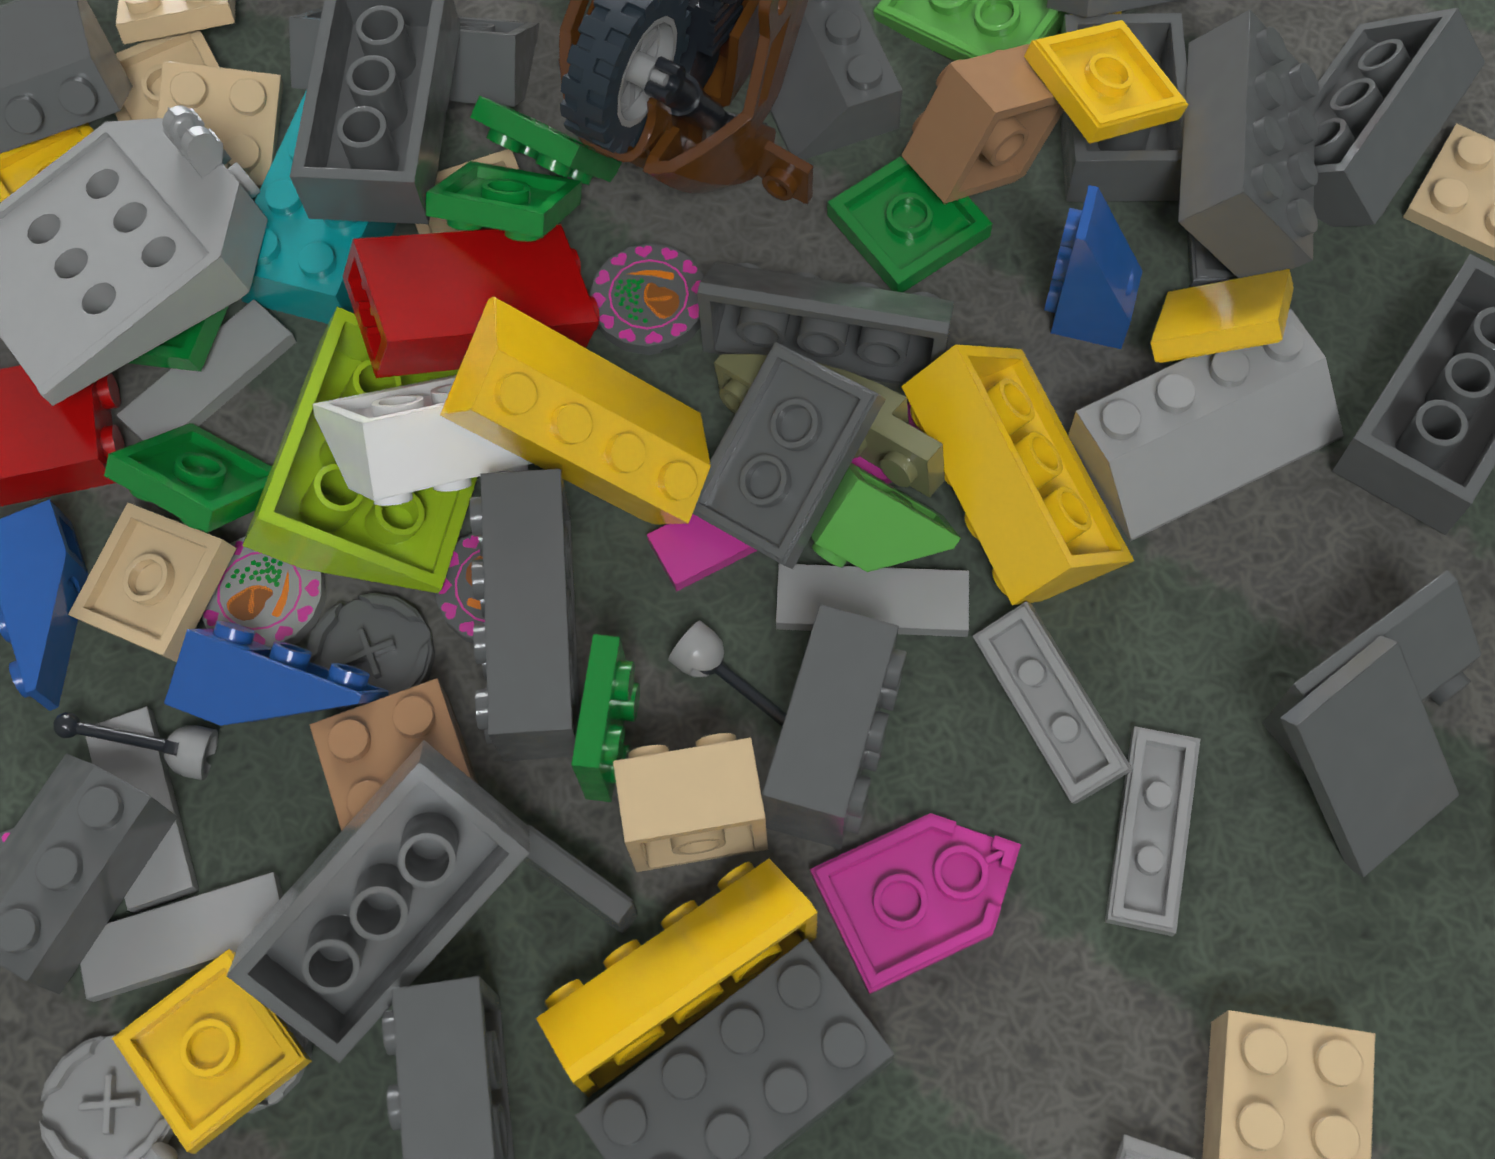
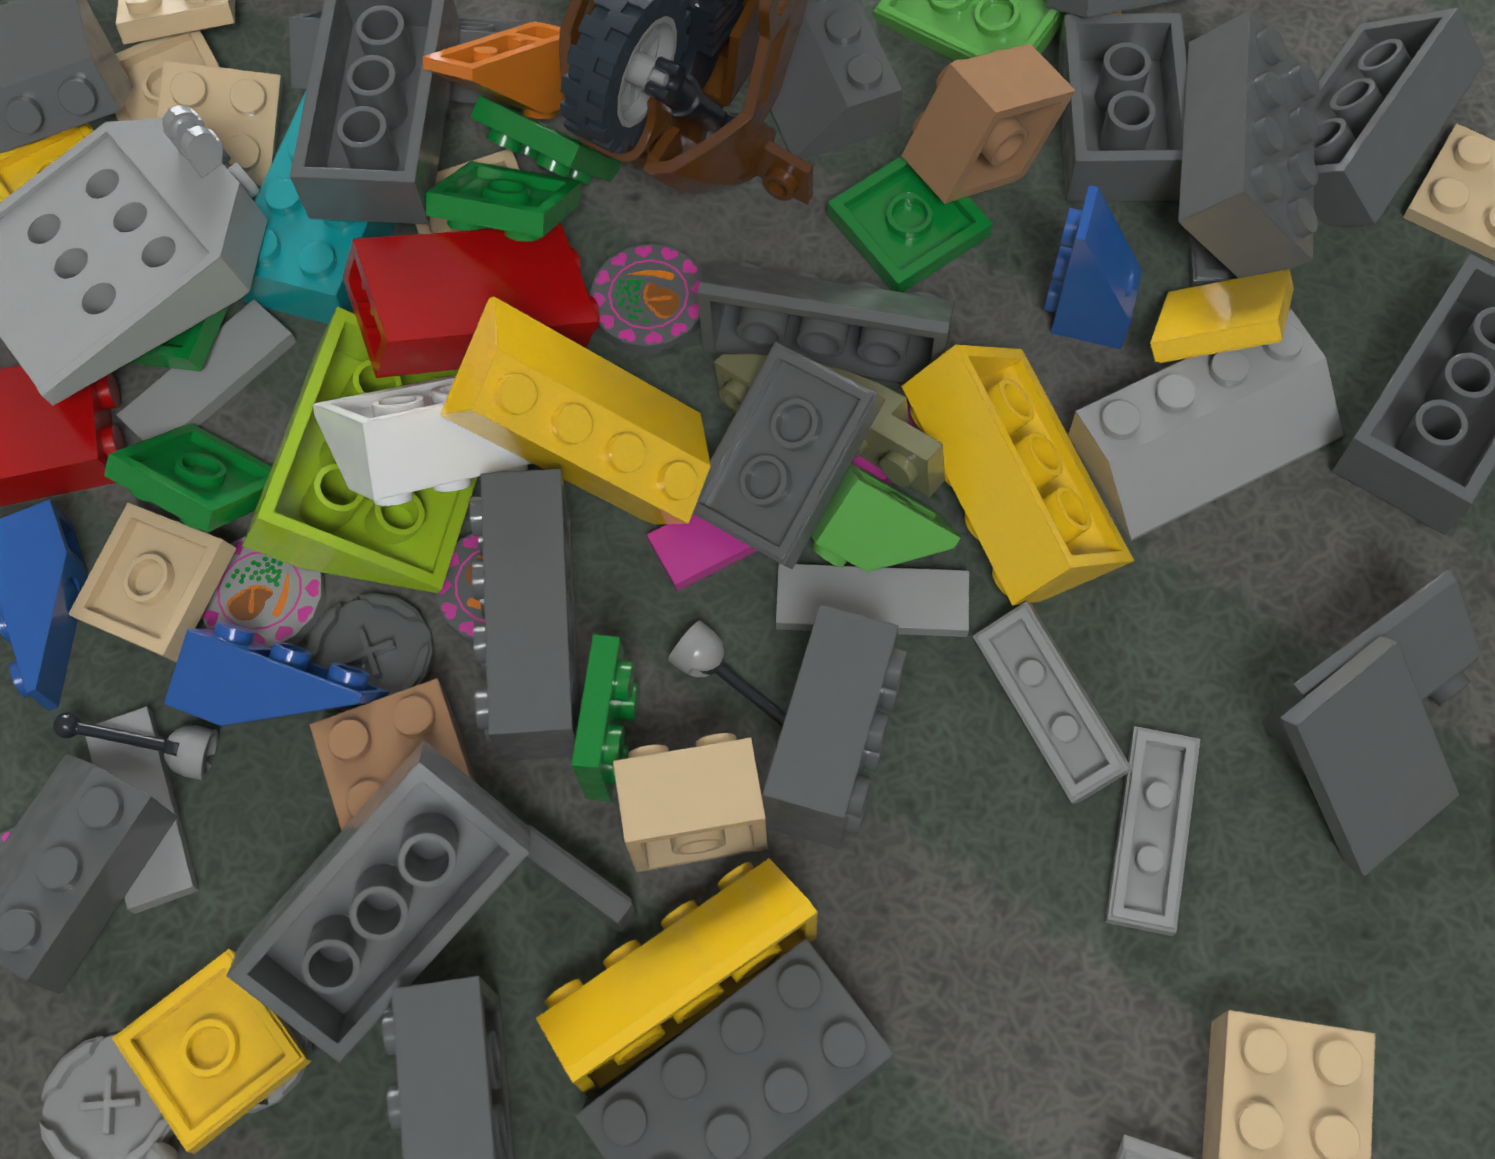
(175, 937): light grey tile -> none
(509, 67): none -> orange slope
(915, 896): dark pink tile -> none
(1105, 81): yellow tile -> none

